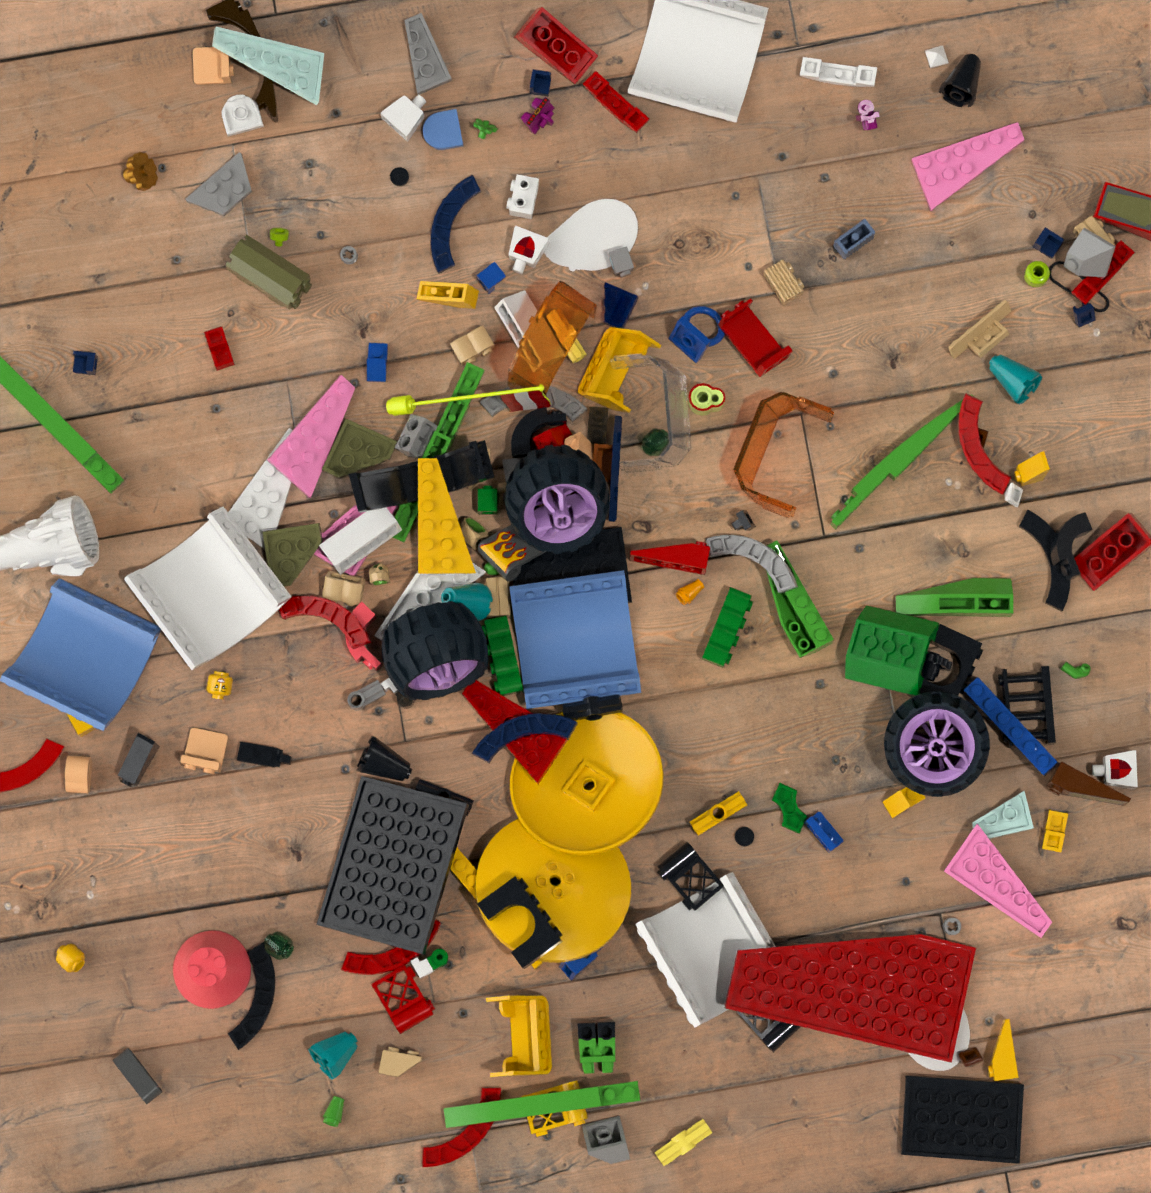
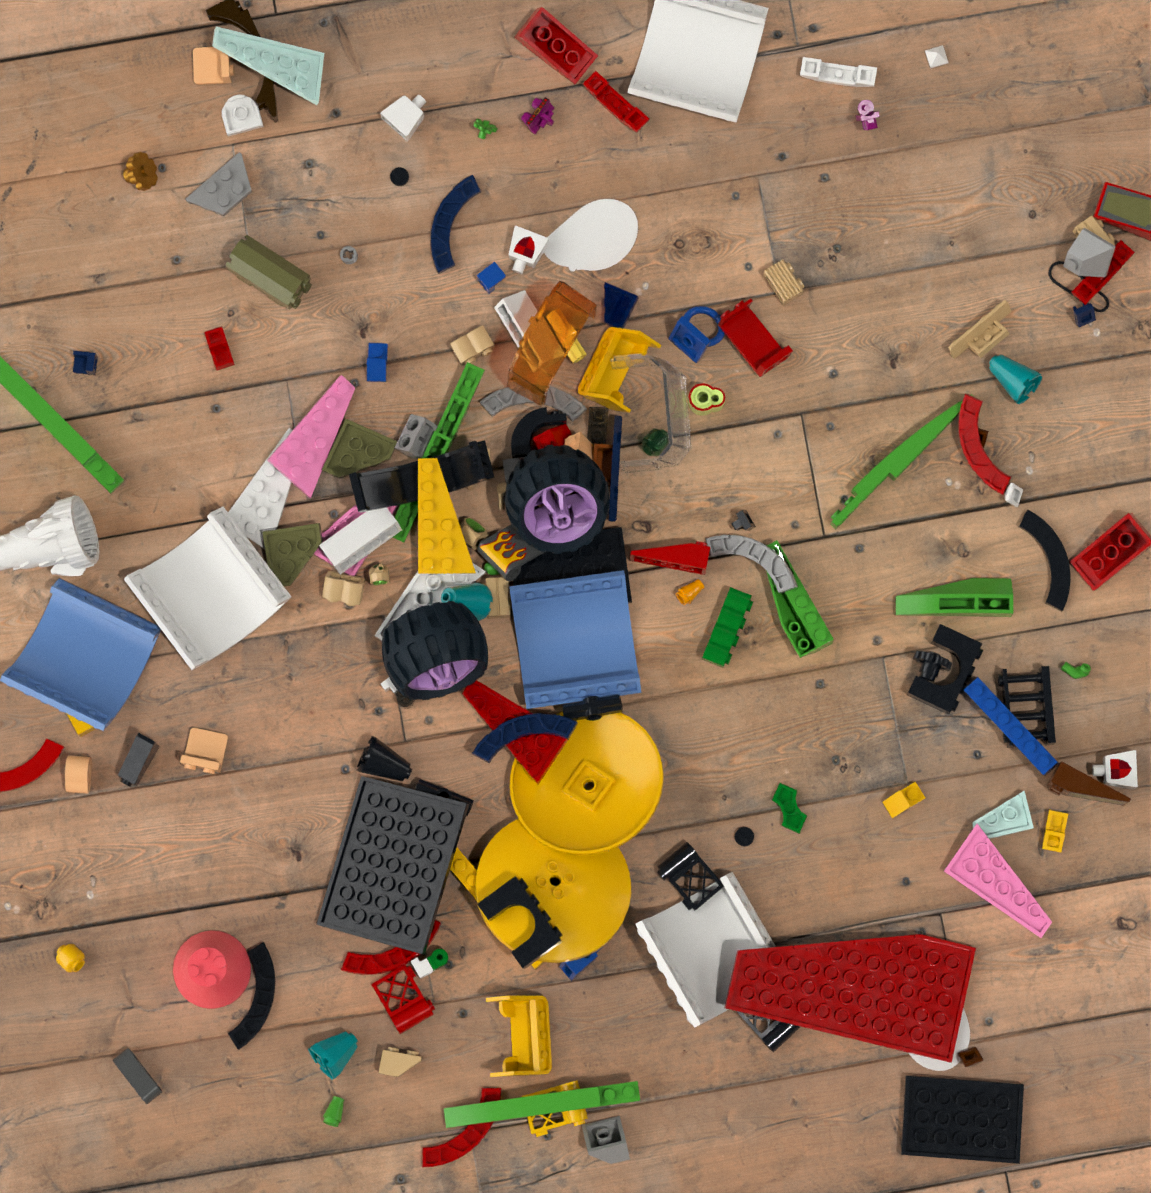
(219, 684): yellow head -> none
(262, 755): black hinge -> none
(279, 235): lime tile -> none
(279, 945): clear green head -> none
(330, 611): red tile -> none
(365, 617): coral arch -> none
(368, 695): light grey piece -> none
(426, 59): light grey wing -> none
(443, 130): medium blue tile -> none
(448, 294): yellow slope -> none
(487, 501): green brick -> none
(503, 656): green brick -> none
(515, 399): flag -> none
(523, 196): white brick -> none
(540, 82): dark blue panel -> none
(599, 1051): bright green hips -> none
(621, 262): light grey brick -> none
(683, 1142): light yellow piece -> none
(728, 806): yellow piece -> none
(758, 440): clear orange piece -> none
(824, 831): blue bracket -> none
(854, 239): sand blue brick -> none
(889, 650): green slope -> none
(952, 932): light grey bush -> none
(955, 166): bright pink wing -> none
(957, 715): wheel -> none
(962, 82): black cone -> none
(1003, 1059): yellow slope -> none
(1032, 469): yellow slope -> none
(1041, 270): lime head -> none
(1048, 243): dark blue panel -> none
(1062, 543): black arch -> none

